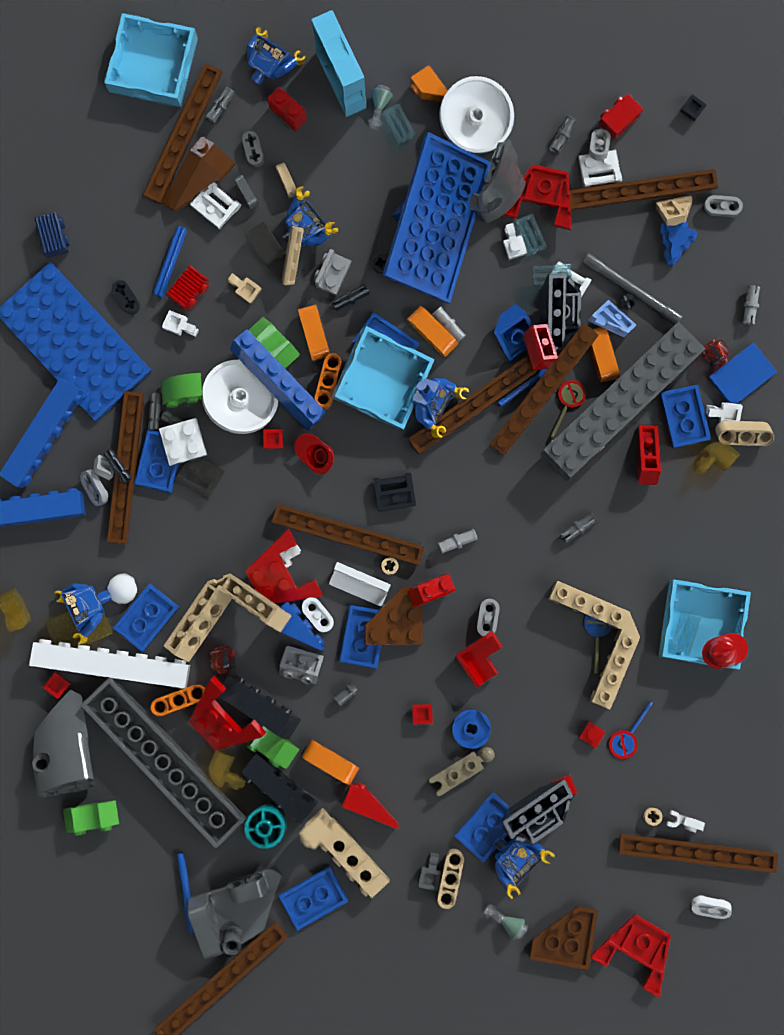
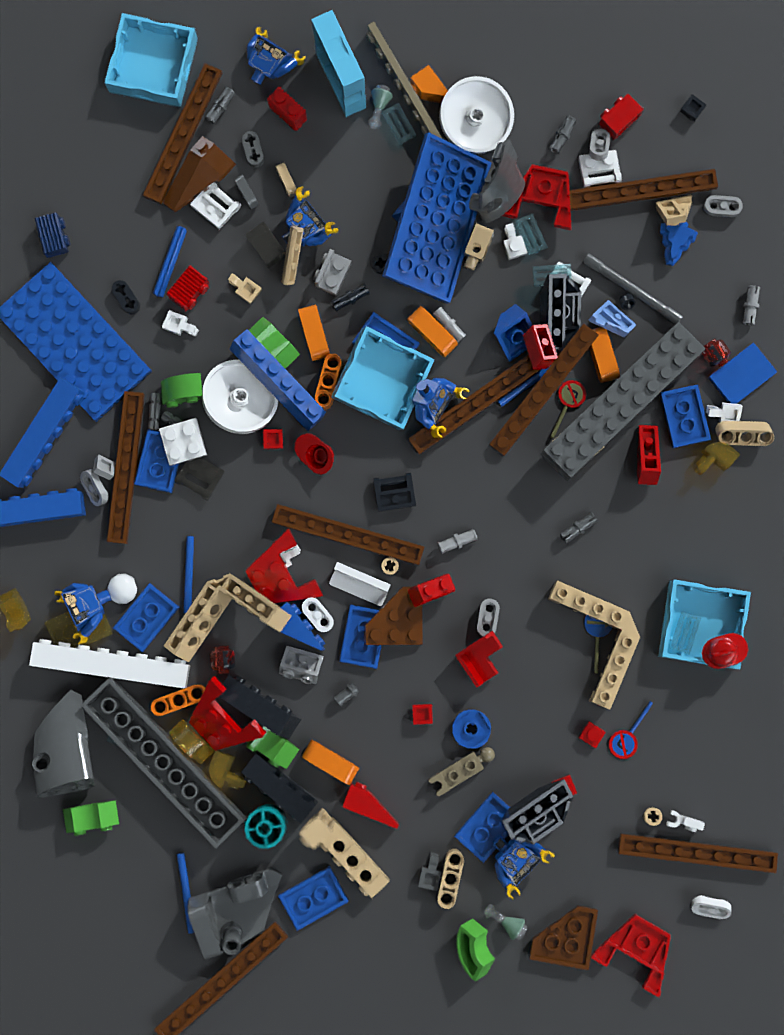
(57, 685): red plate -> none
(117, 466): black axle -> none
(188, 572): none -> blue bar
(190, 742): none -> clear yellow brick
(400, 80): none -> dark tan plate
(473, 949): none -> bright green brick
(480, 238): none -> tan torso

